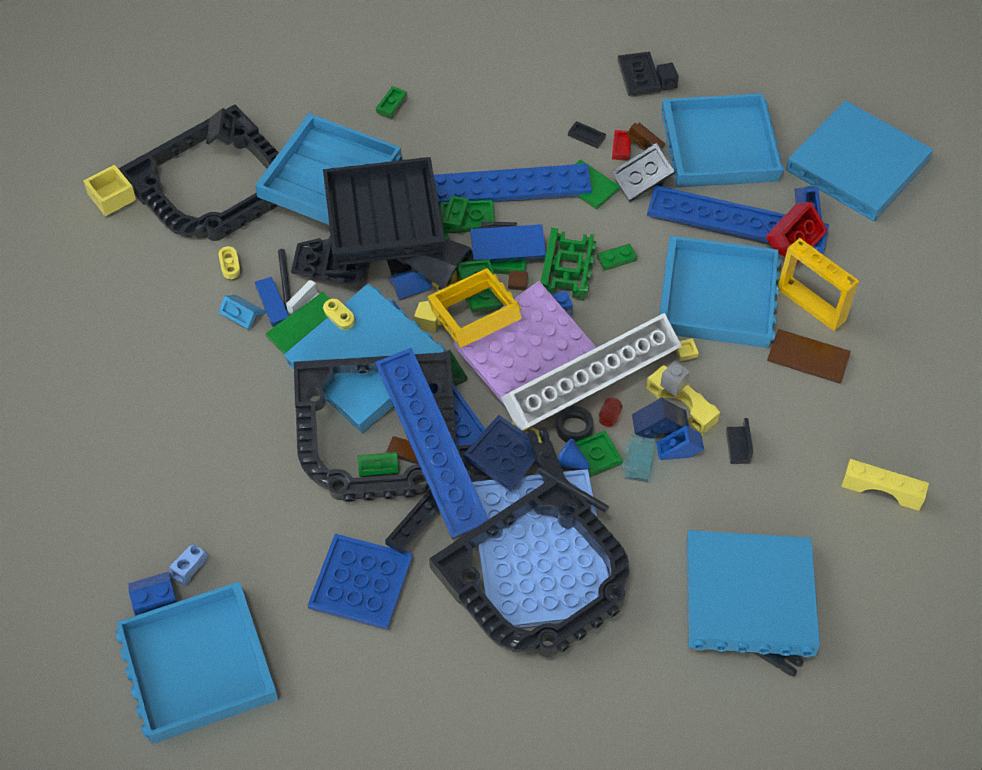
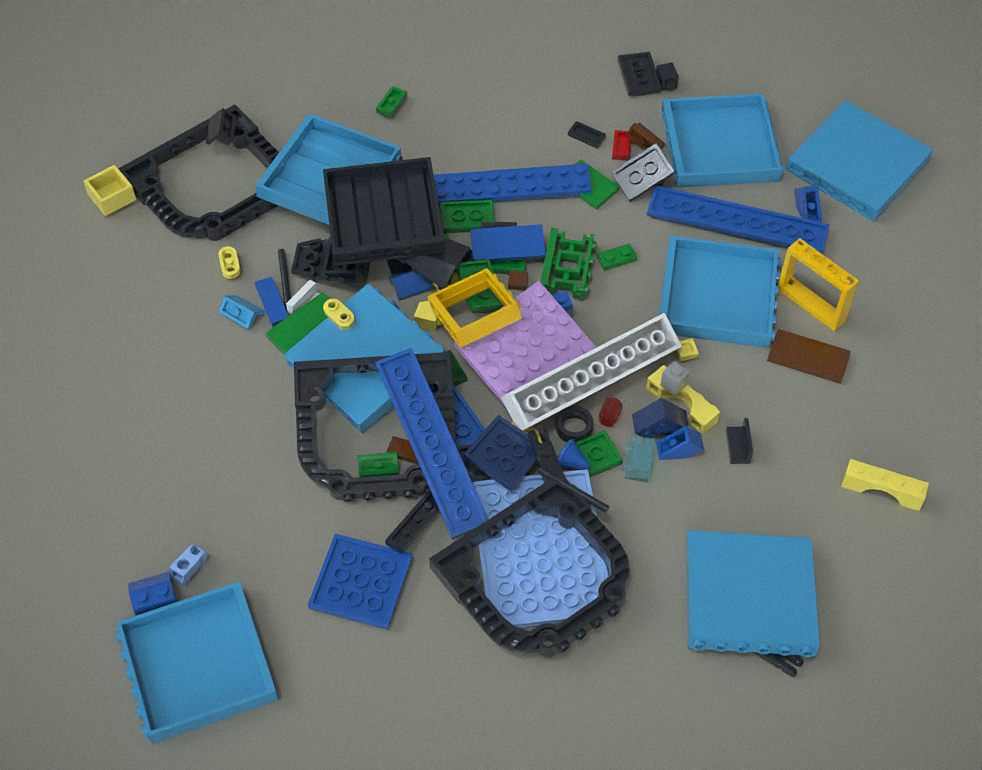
(455, 212): green plate -> none
(800, 222): red slope -> none

